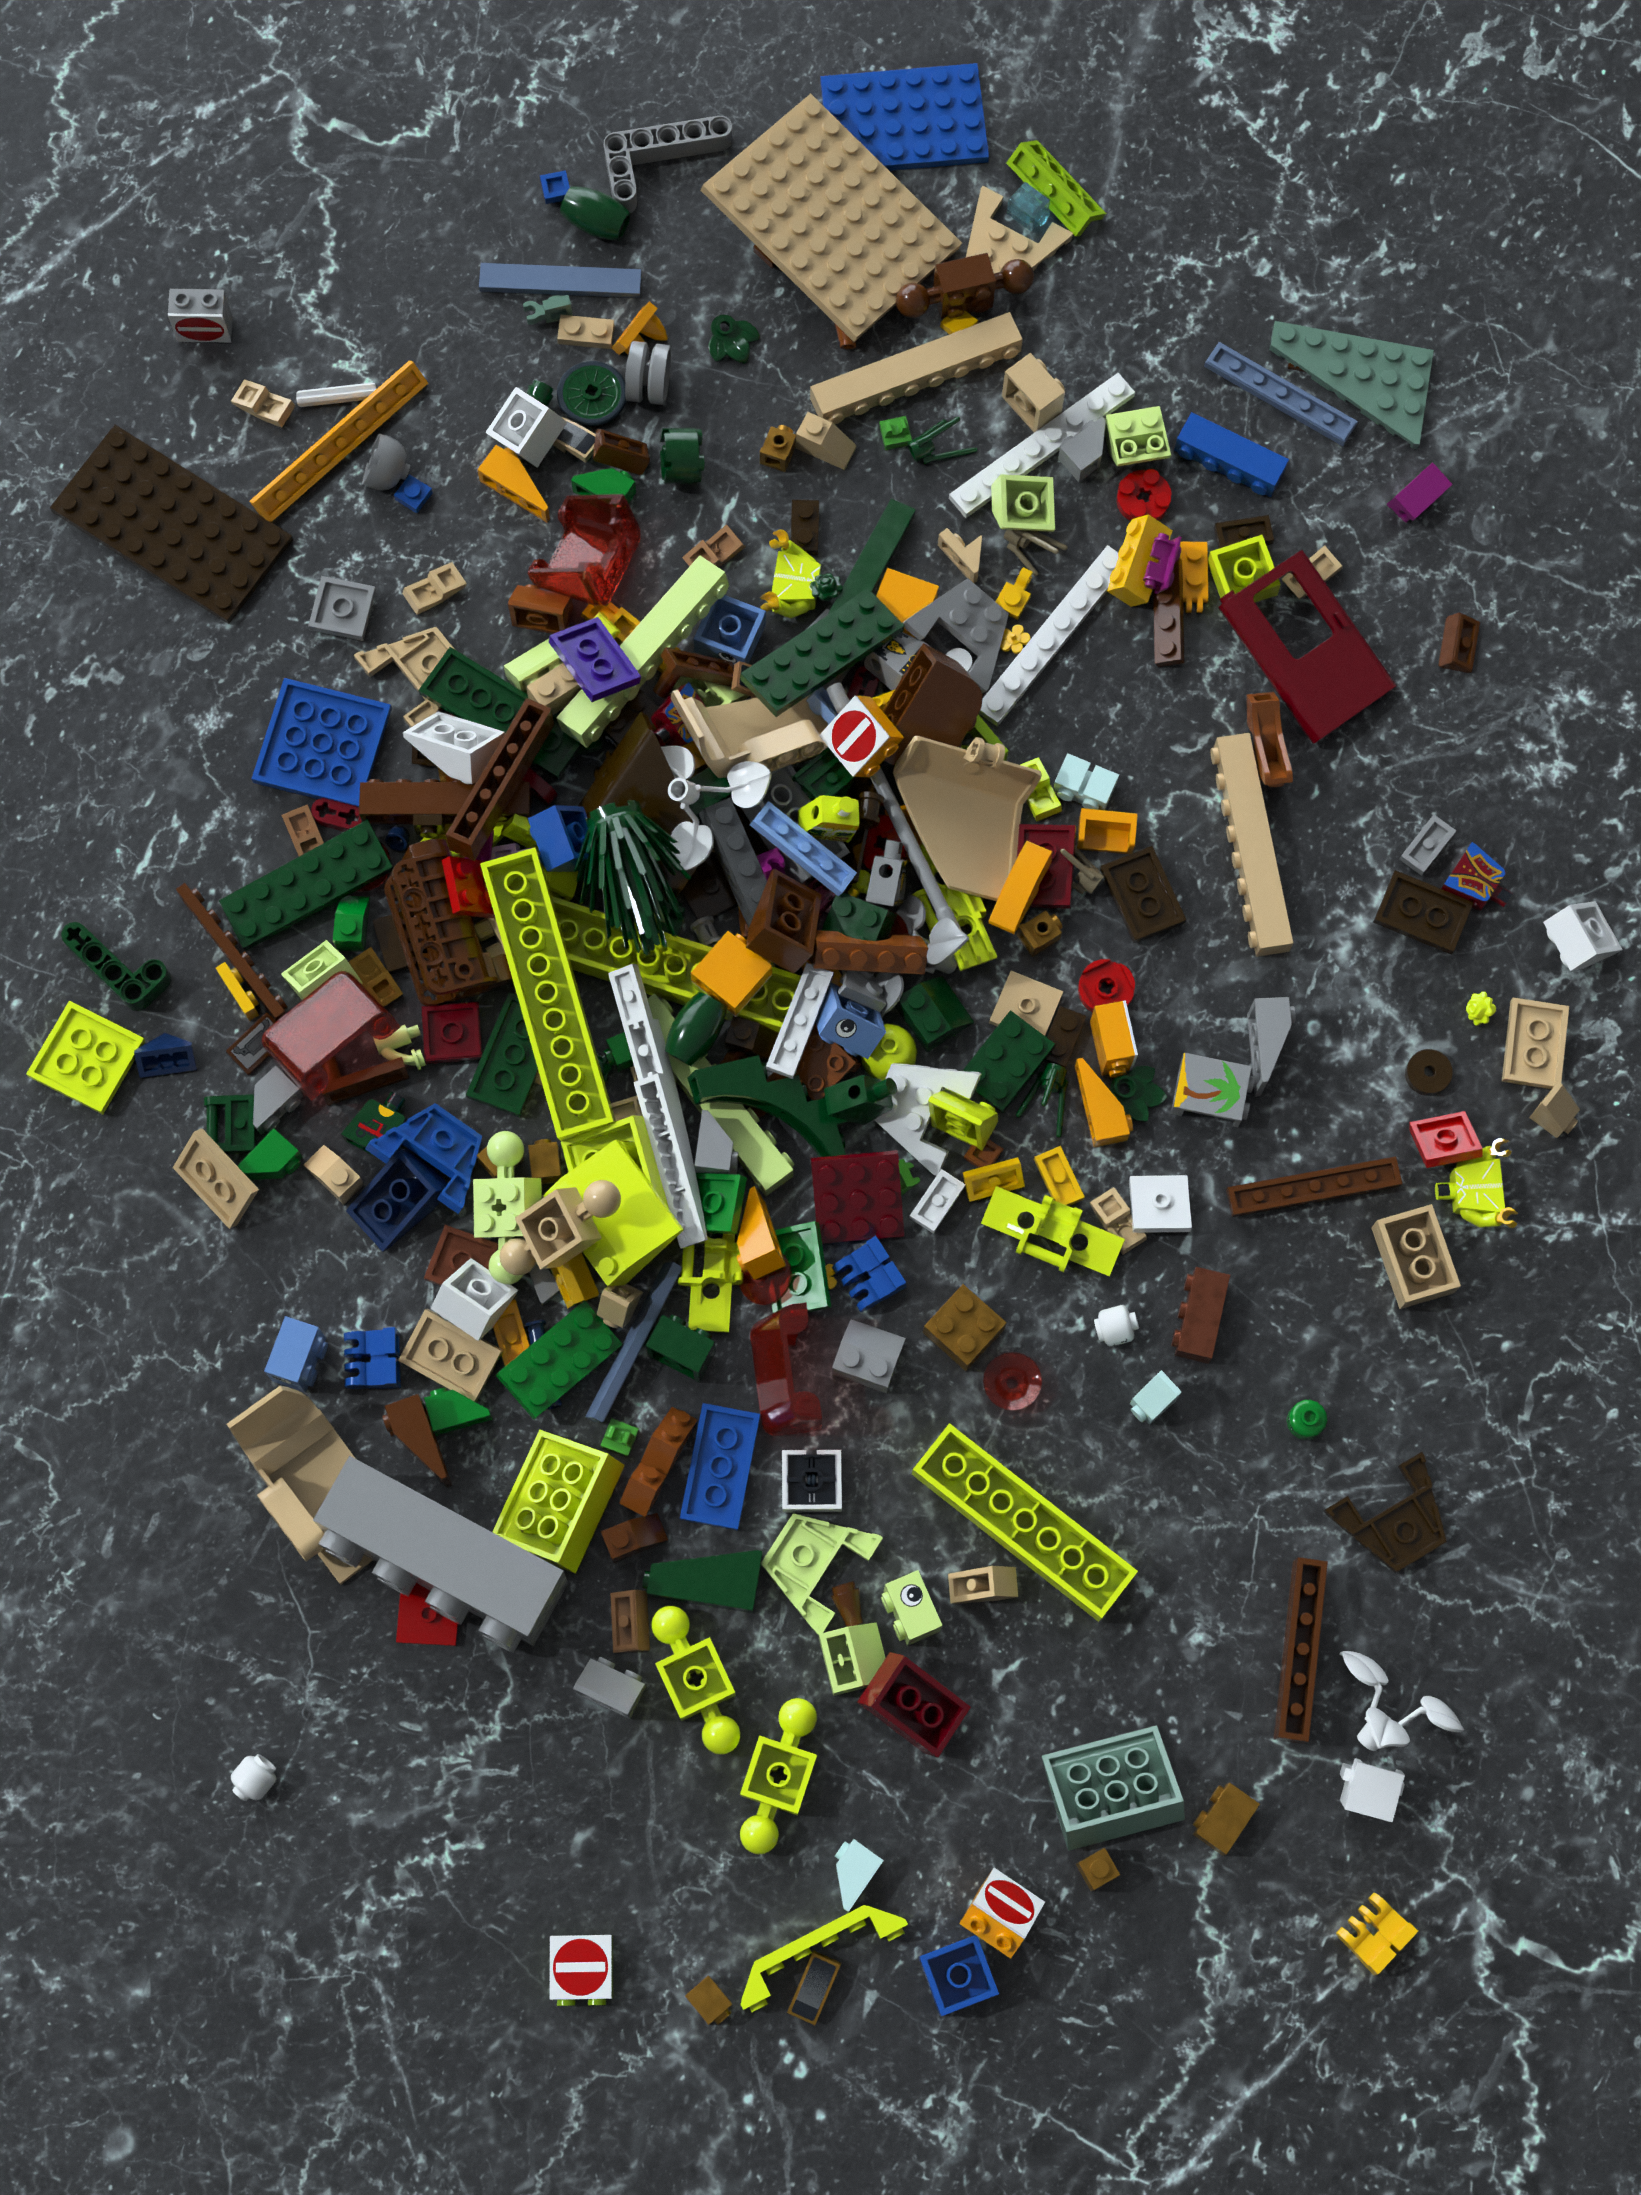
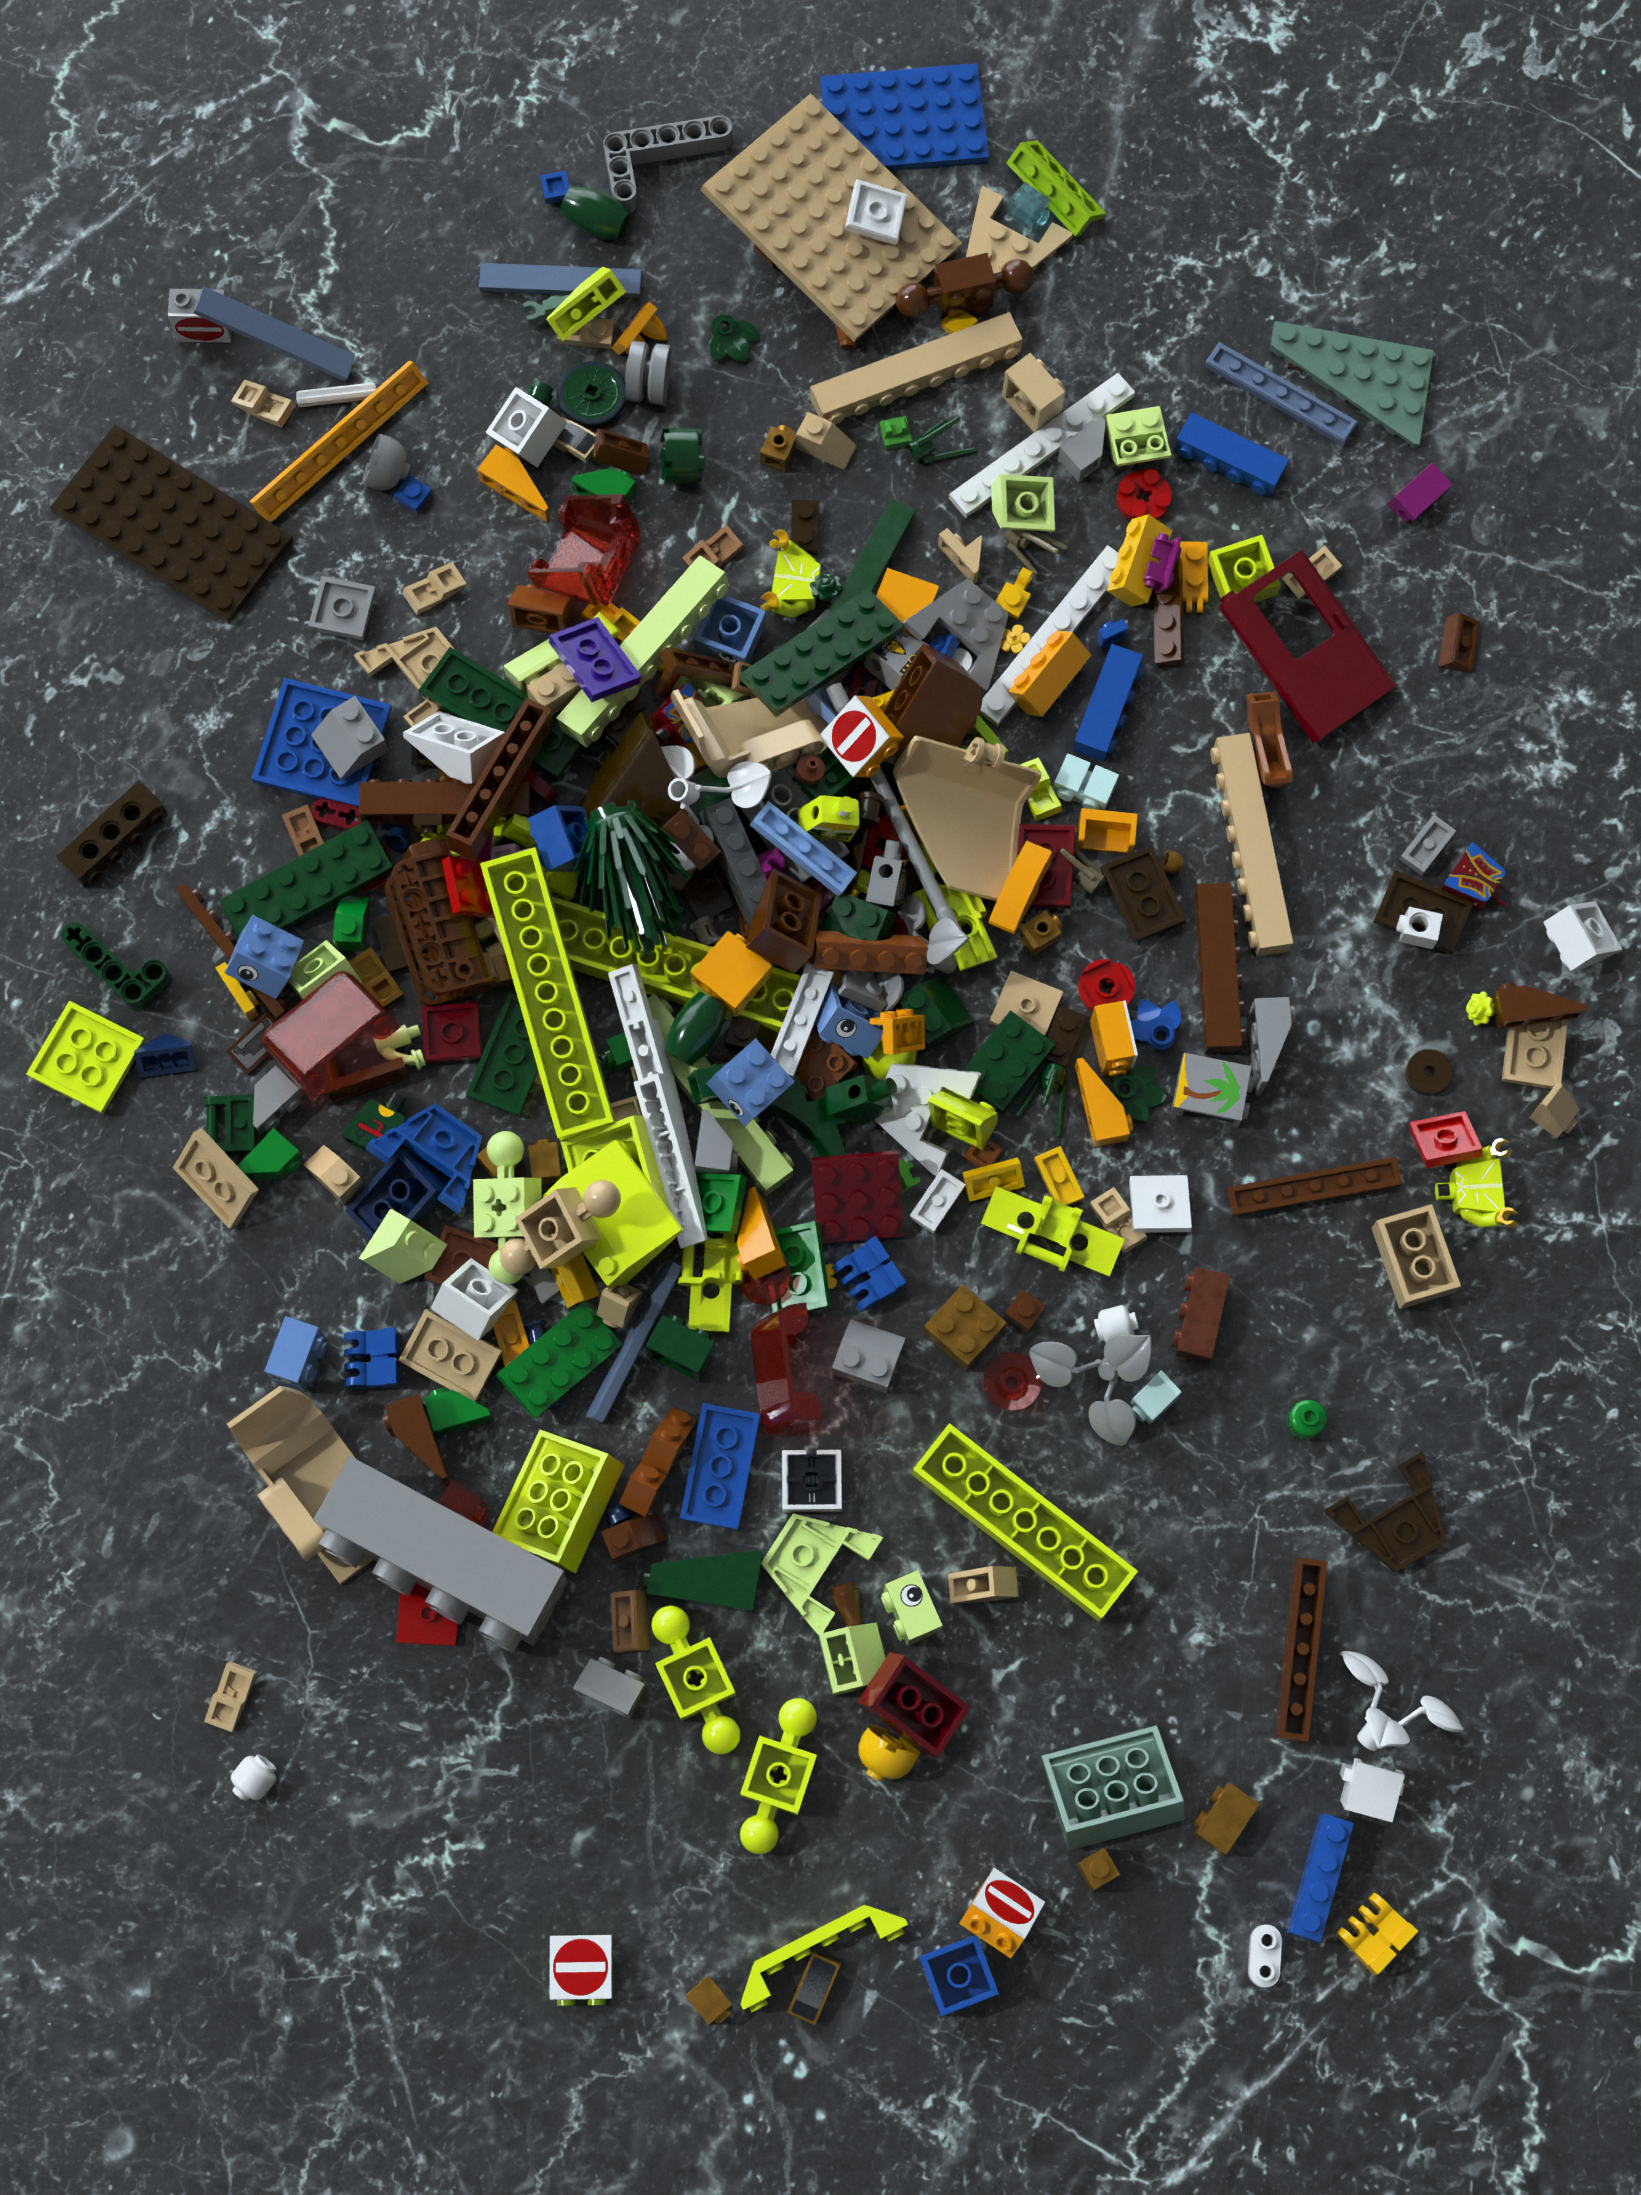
(115, 819): none -> dark brown brick
(231, 1696): none -> tan slope
(264, 956): none -> medium blue brick
(274, 333): none -> sand blue tile
(349, 738): none -> light grey slope
(402, 1248): none -> yellowish green slope
(464, 1503): none -> clear red brick
(585, 302): none -> neon yellow slope
(617, 1514): none -> dark blue hinge
(619, 1437): bright green tile -> none
(691, 839): none -> reddish brown plate
(750, 1082): none -> medium blue brick
(810, 770): none -> copper tile
(854, 1871): light aqua slope -> none
(876, 212): none -> white plate
(885, 1754): none -> yellow cylinder
(901, 1031): none -> light orange bracket
(945, 644): none -> blue plate
(1024, 1312): none -> reddish brown brick
(1049, 673): none -> light orange brick
(1108, 702): none -> blue brick
(1111, 633): none -> blue plate
(1123, 1356): none -> light grey plant
(1153, 1021): none -> blue plate
(1172, 862): none -> pearl gold hinge
(1218, 968): none -> reddish brown brick
(1243, 529): dark brown plate -> none
(1264, 1955): none -> white plate
(1319, 1878): none -> blue brick
(1429, 920): none -> white brick
(1530, 1006): none -> reddish brown slope

